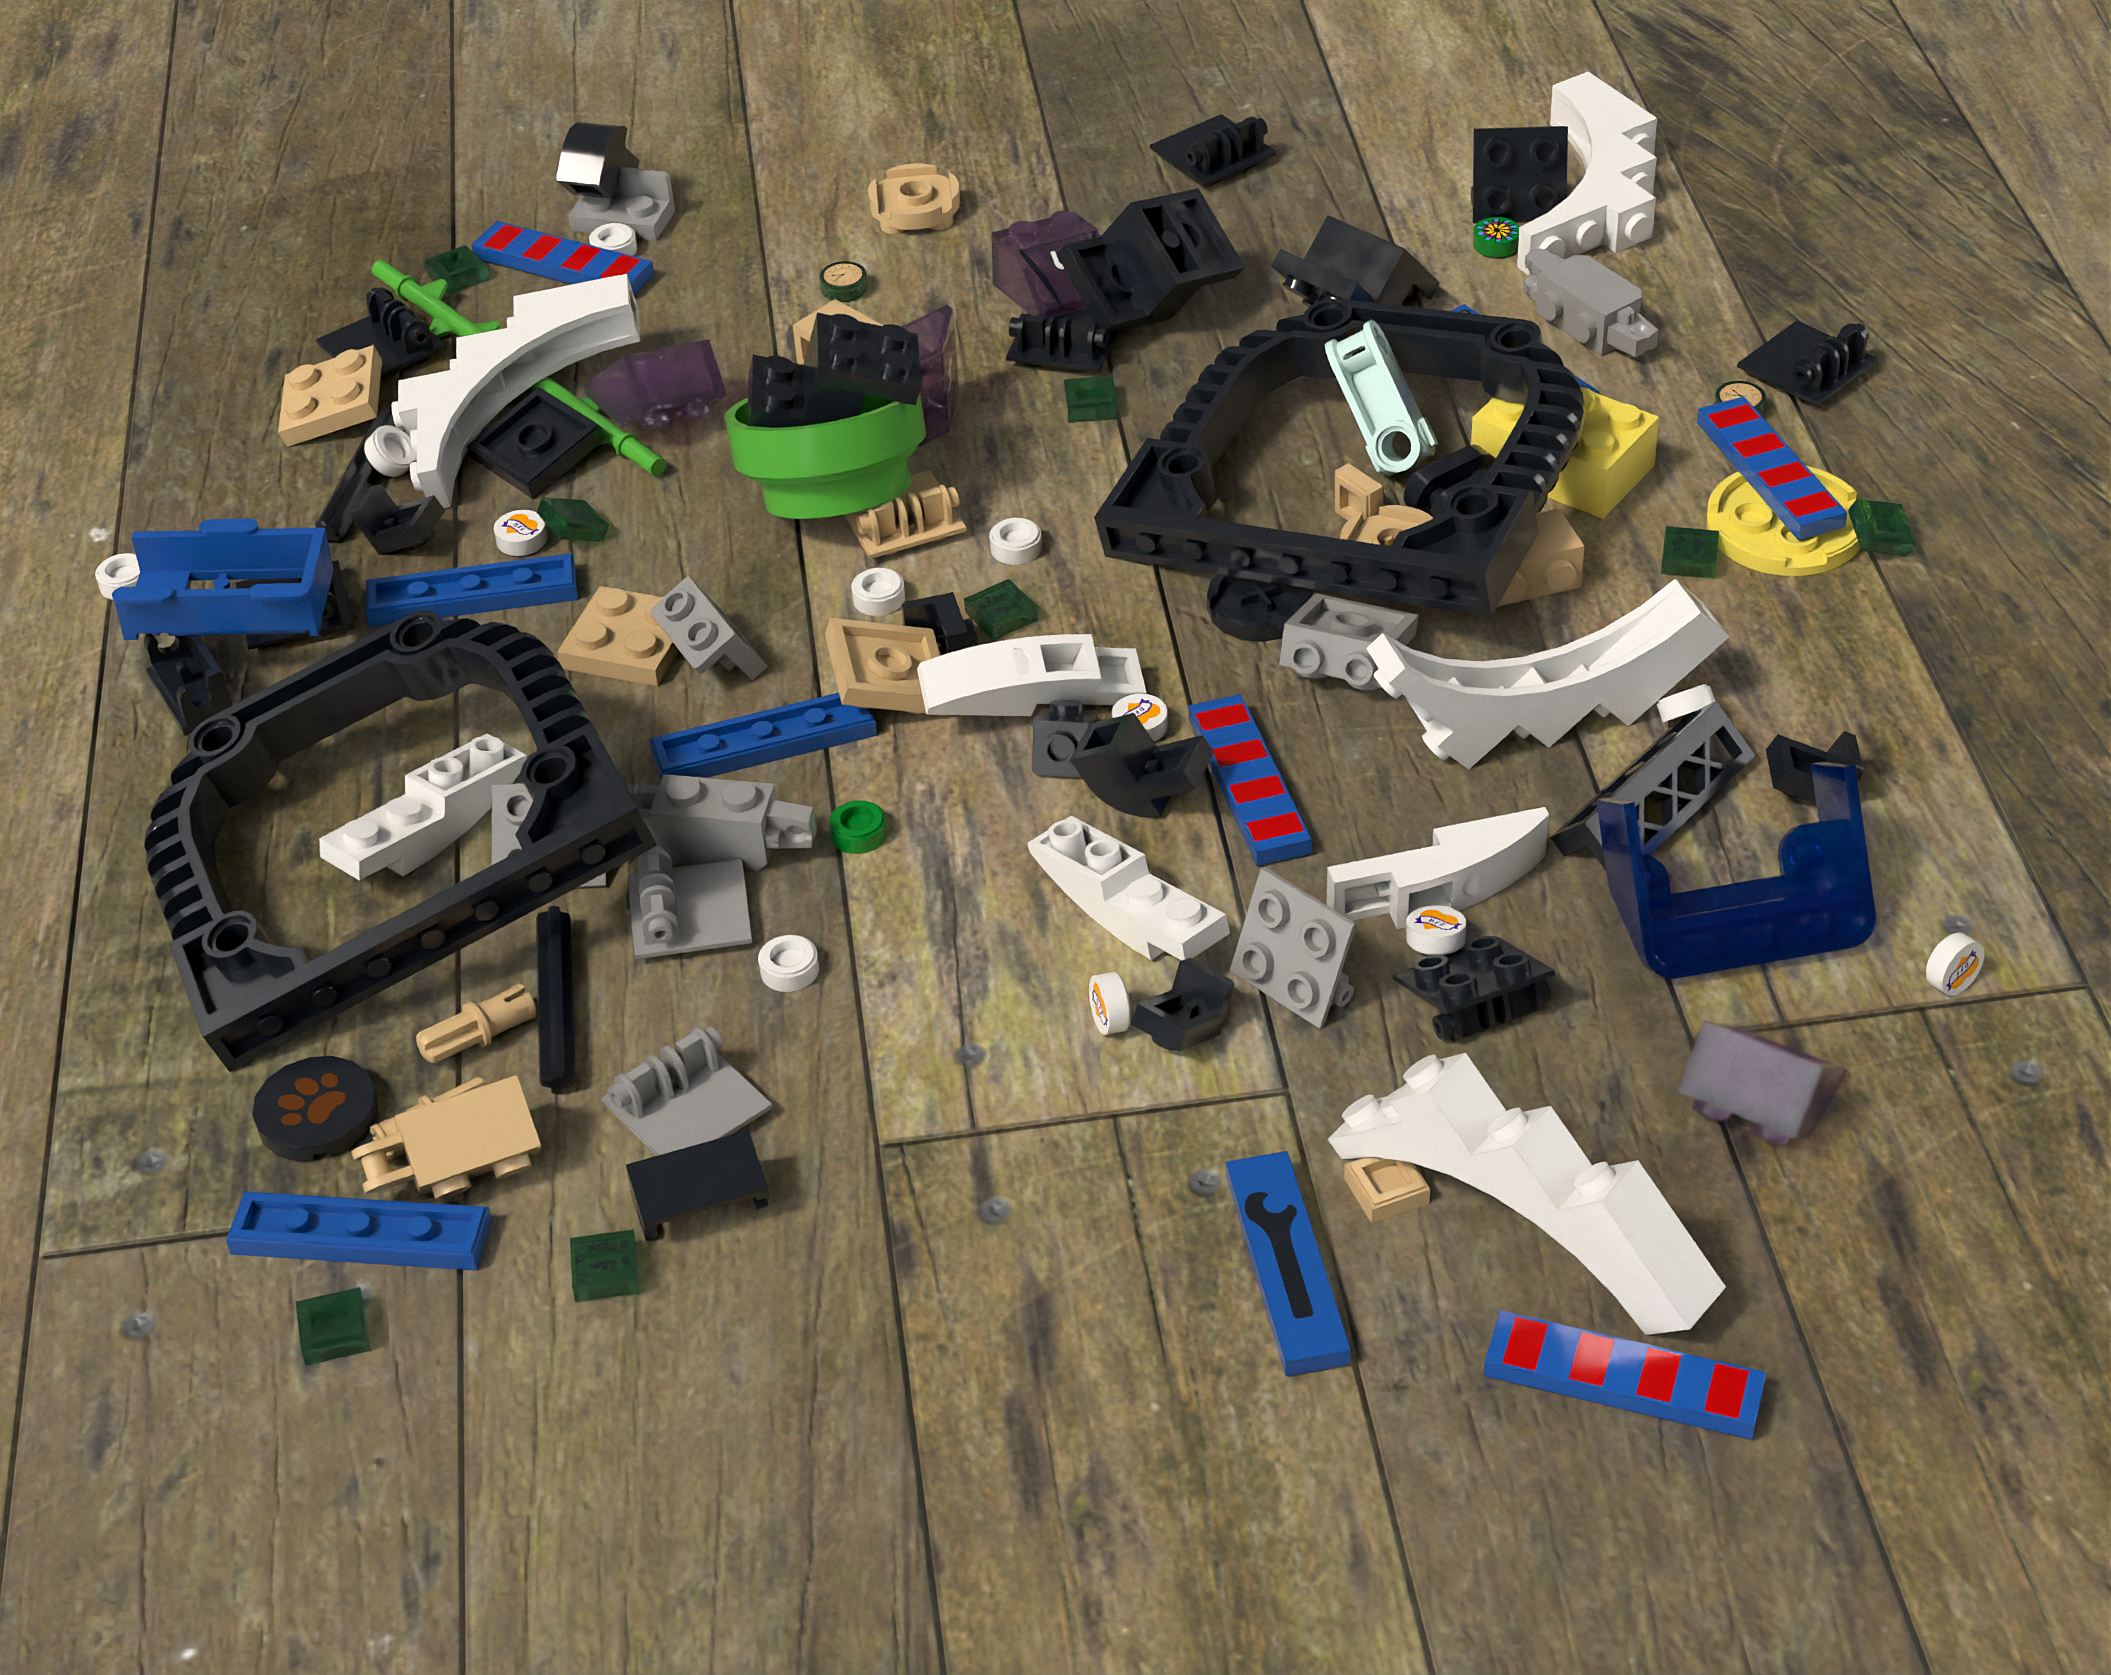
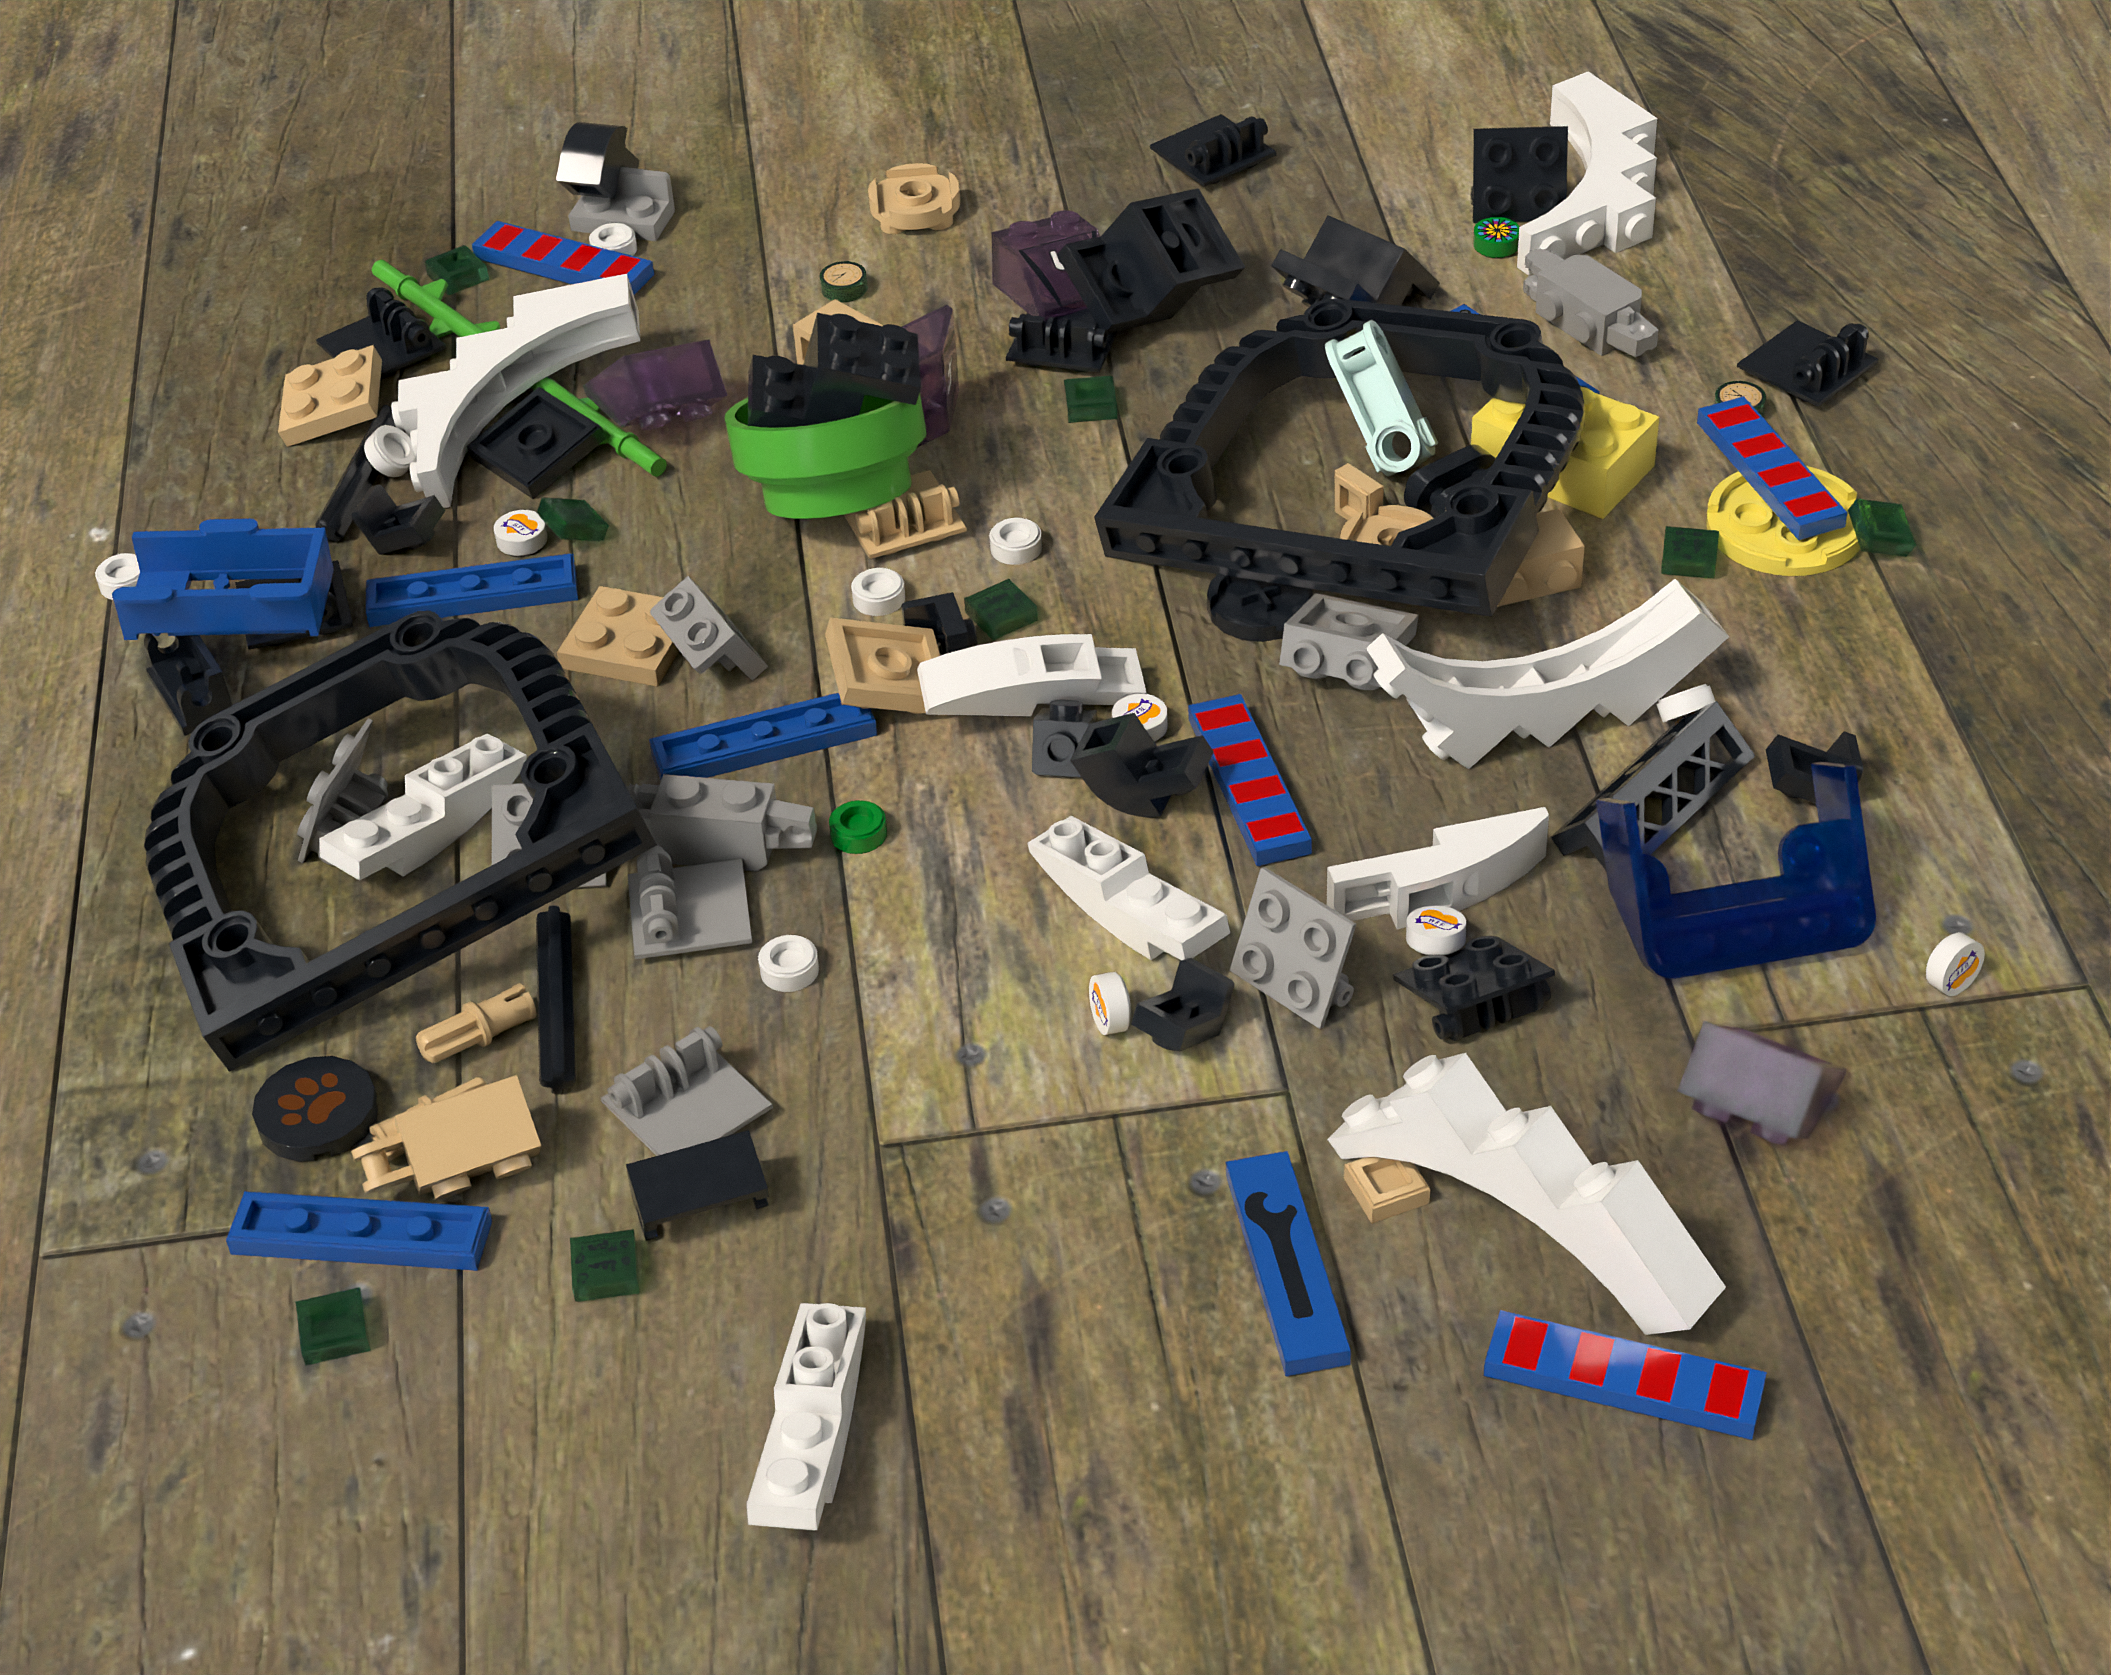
(341, 794): none -> light grey hinge
(810, 1418): none -> white slope

